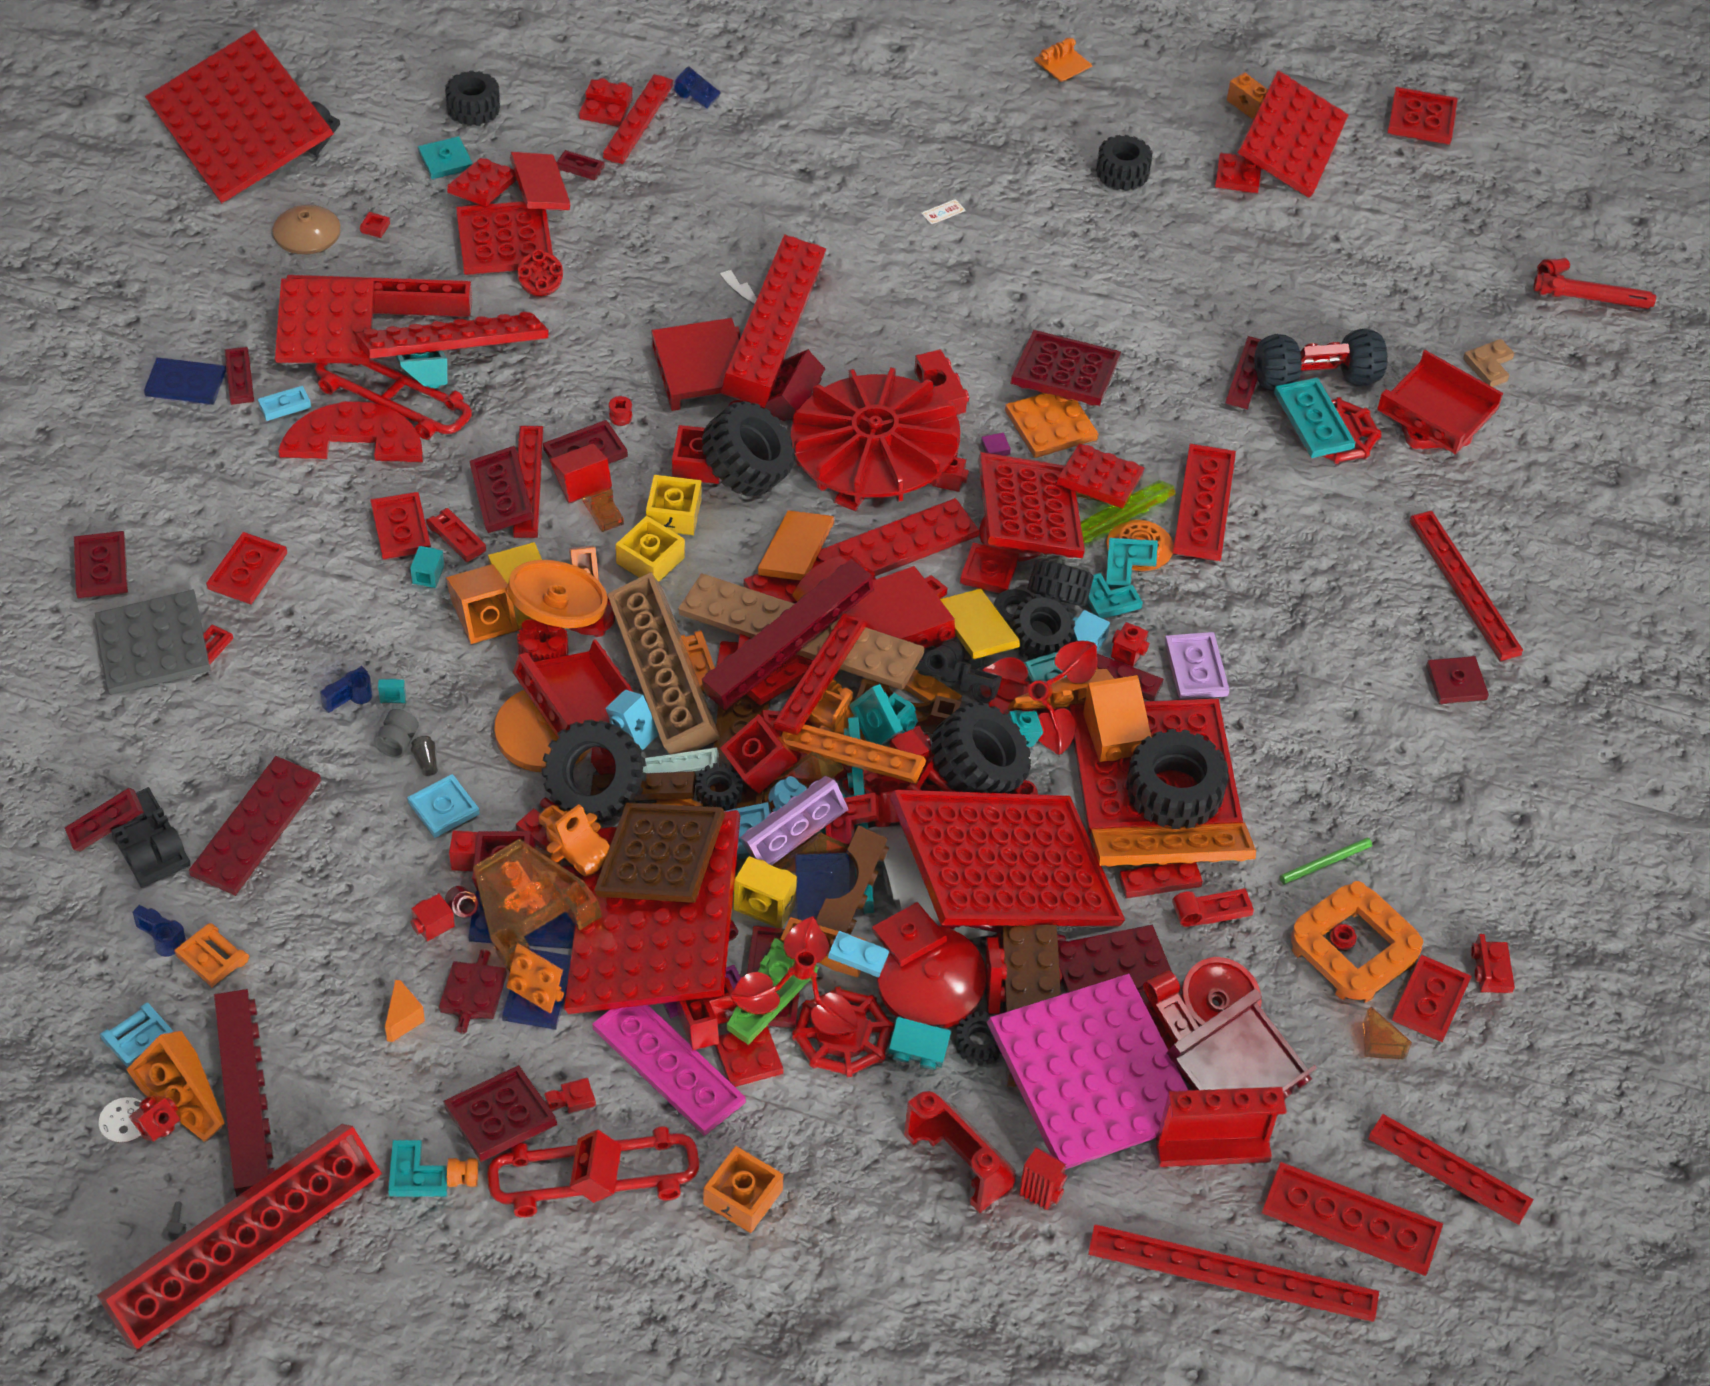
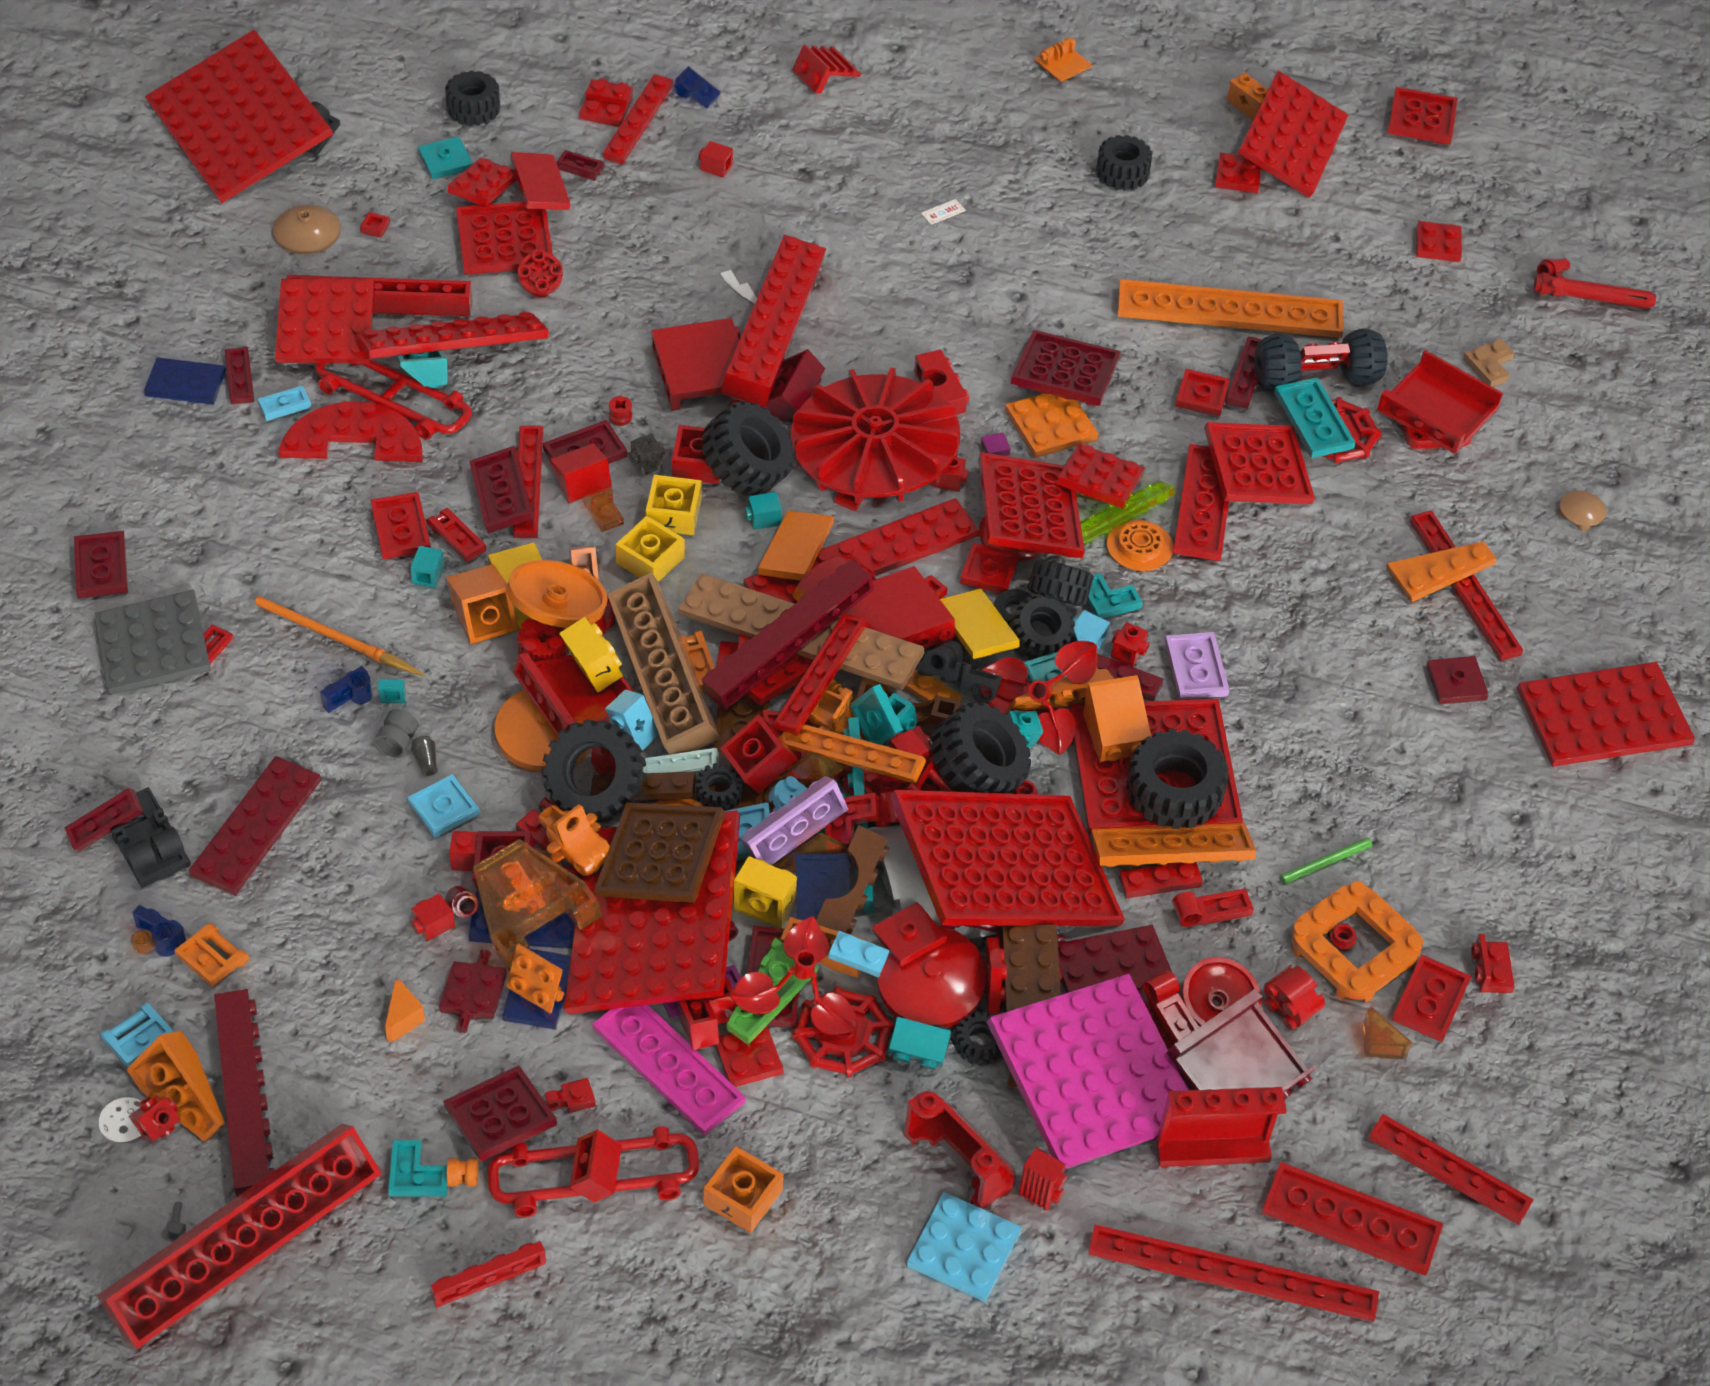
(142, 941): none -> clear orange hinge
(247, 568): red plate -> none
(370, 651): none -> orange piece
(490, 1273): none -> red plate
(592, 653): none -> yellow brick
(646, 454): none -> clear smoke brick
(716, 159): none -> red brick
(764, 511): none -> teal brick
(817, 65): none -> red plate
(964, 1246): none -> medium azure plate
(1124, 554): teal plate -> none
(1202, 392): none -> red plate
(1230, 308): none -> orange plate
(1259, 463): none -> red plate
(1293, 996): none -> red brick
(1437, 570): none -> orange wing
(1439, 241): none -> red plate
(1582, 509): none -> medium nougat dish
(1605, 714): none -> red plate

